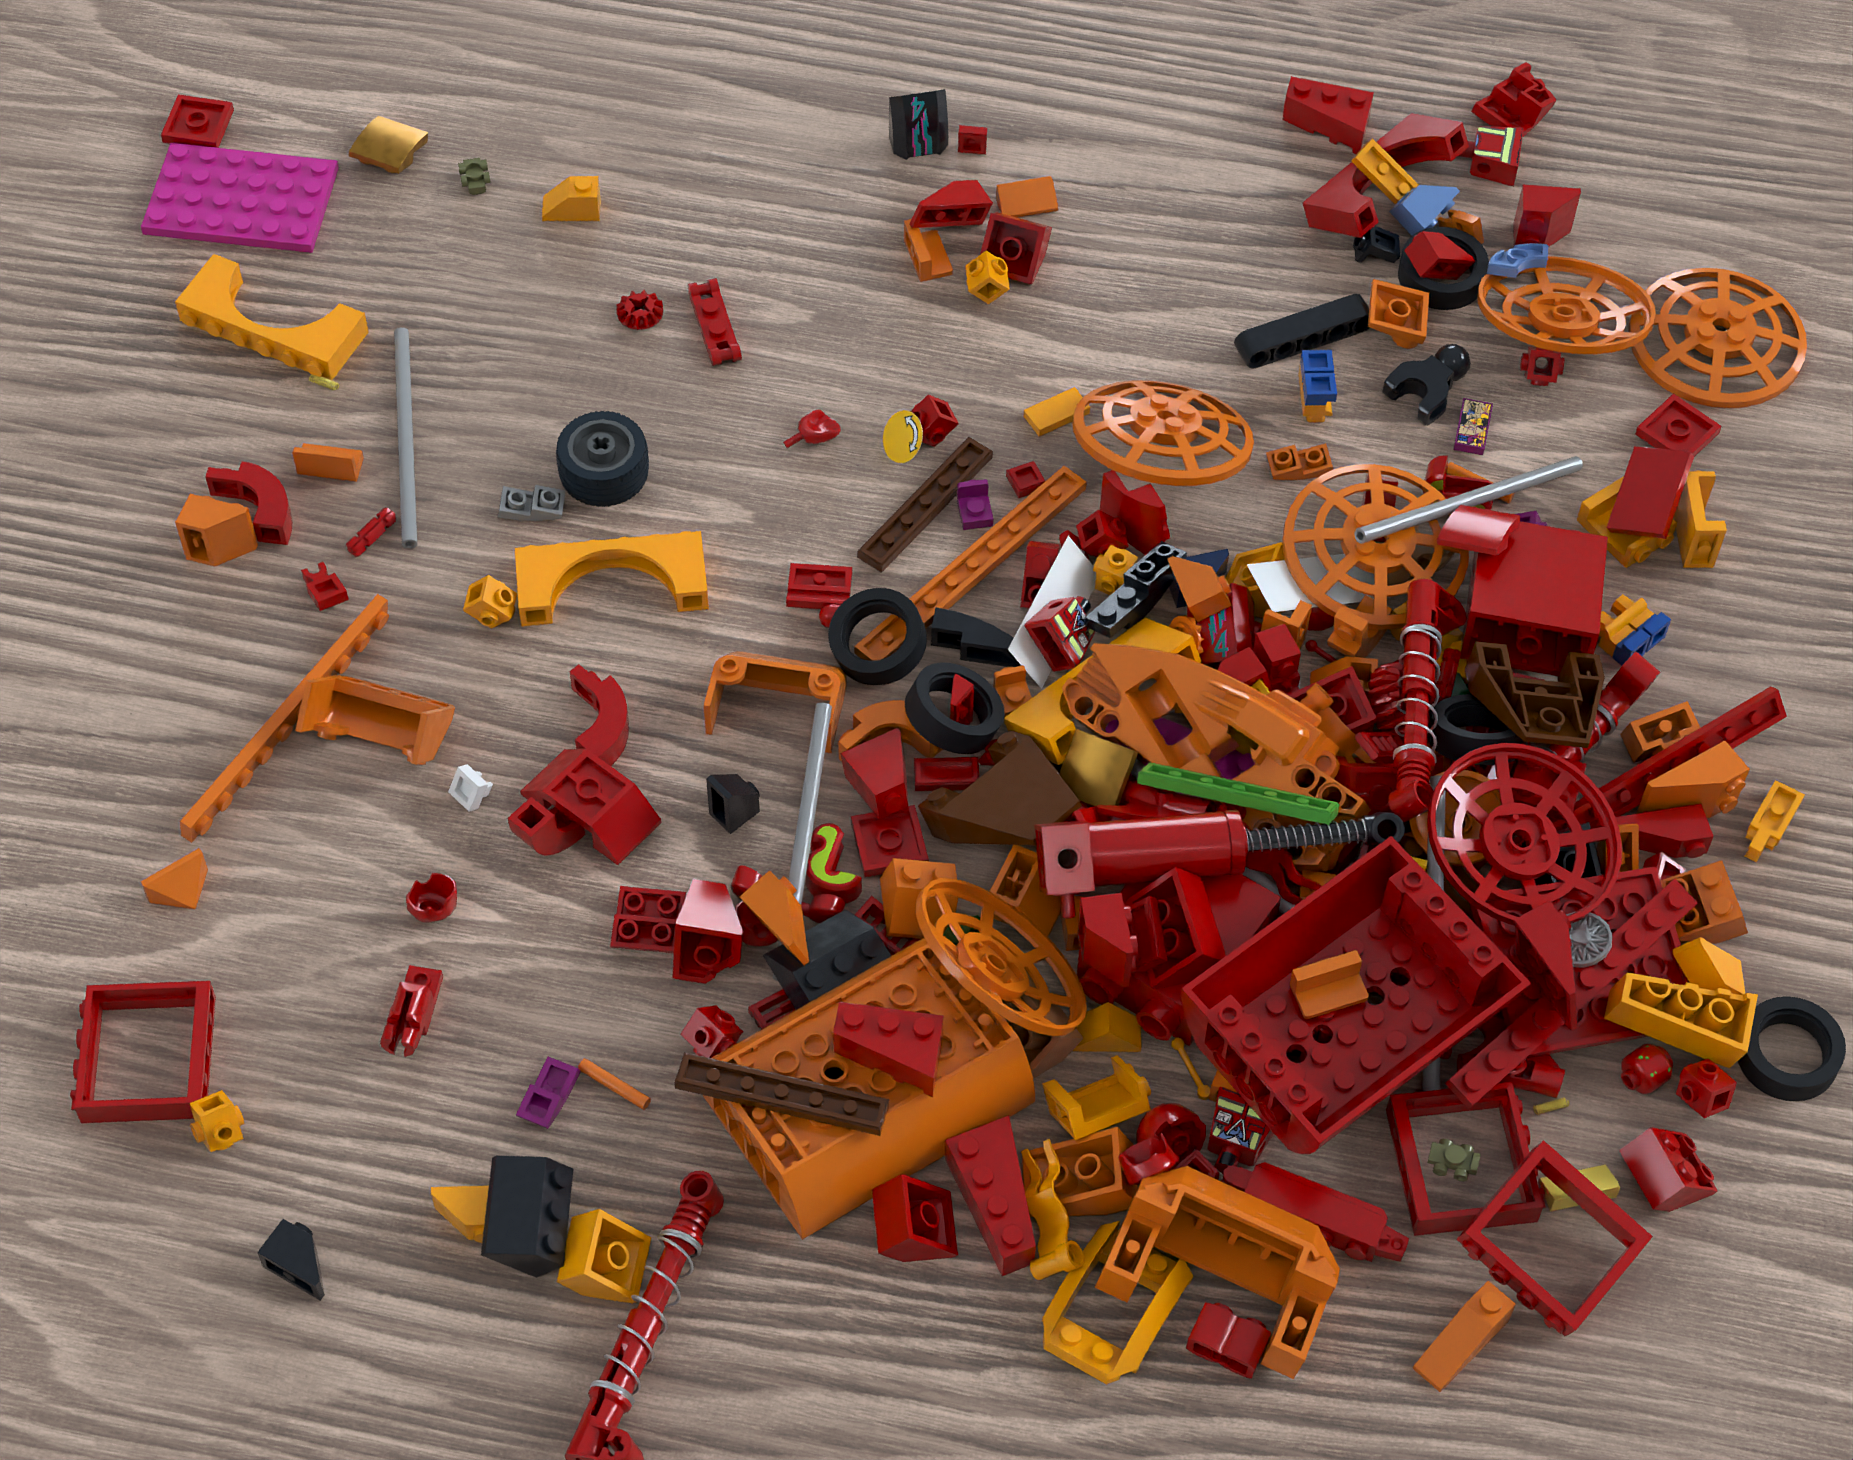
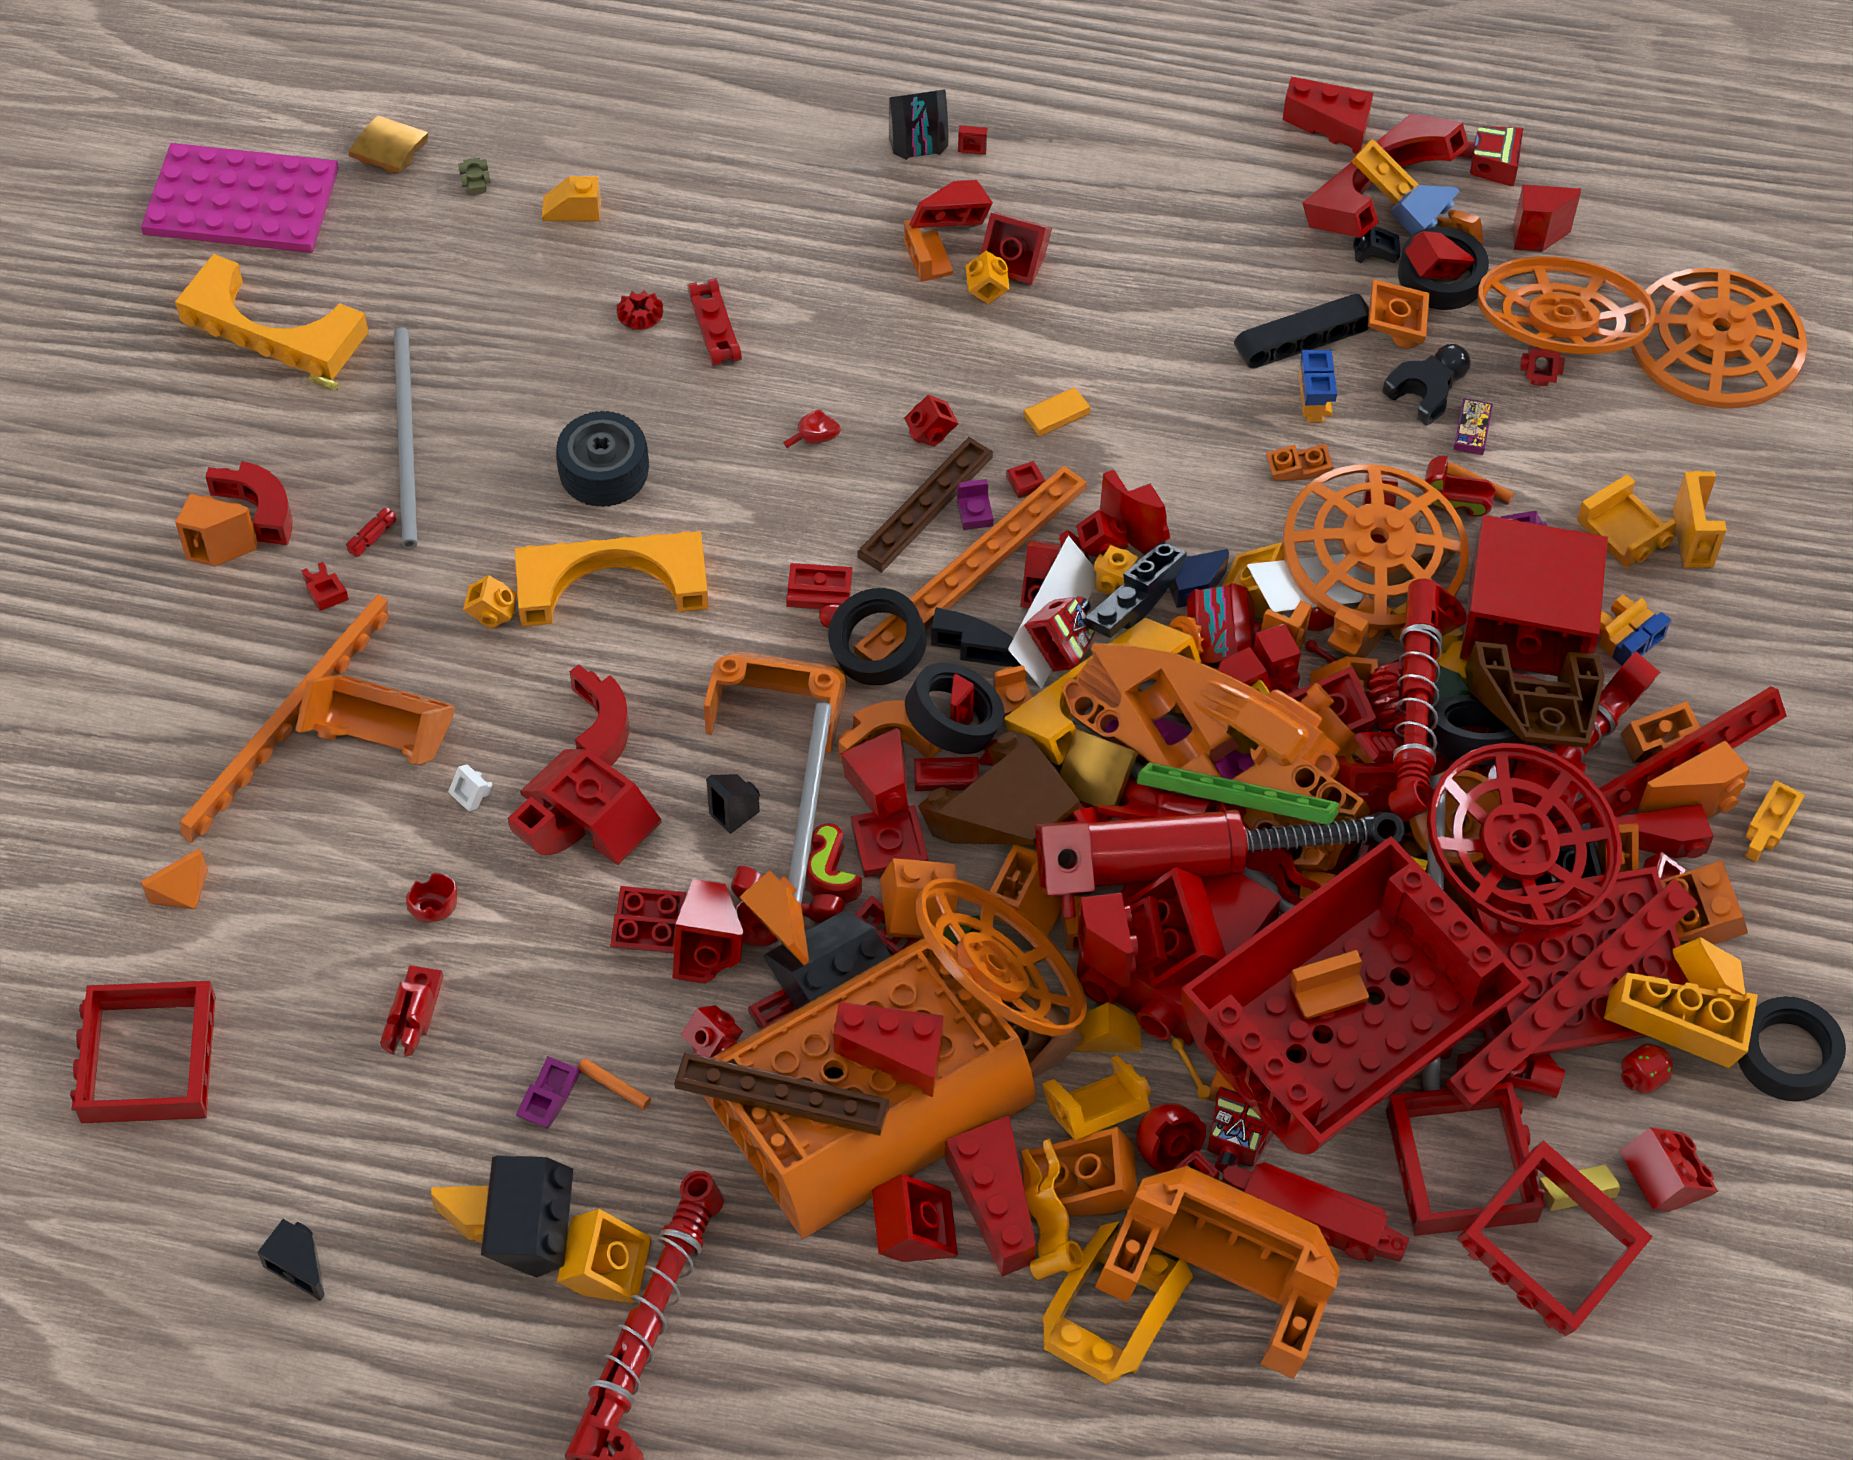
(197, 121): red plate -> none
(216, 1121): light orange brick -> none
(328, 462): orange panel -> none
(525, 505): light grey slope -> none
(902, 436): yellow sticker -> none
(1027, 197): orange slope -> none
(1147, 1159): red hair -> none
(1166, 423): orange dish -> none
(1200, 587): orange slope -> none
(1228, 1339): red brick -> none
(1448, 673): red axle -> none
(1456, 1157): olive piece -> none
(1465, 1336): orange slope -> none
(1469, 498): light grey piece -> none
(1478, 530): red slope -> none
(1516, 101): red slope -> none
(1518, 259): medium blue tile -> none
(1546, 953): red slope -> none
(1558, 1103): light yellow leg -> none
(1590, 940): light grey wheel -> none
(1650, 492): red tile -> none
(1678, 427): red plate -> none
(1706, 1088): red brick -> none

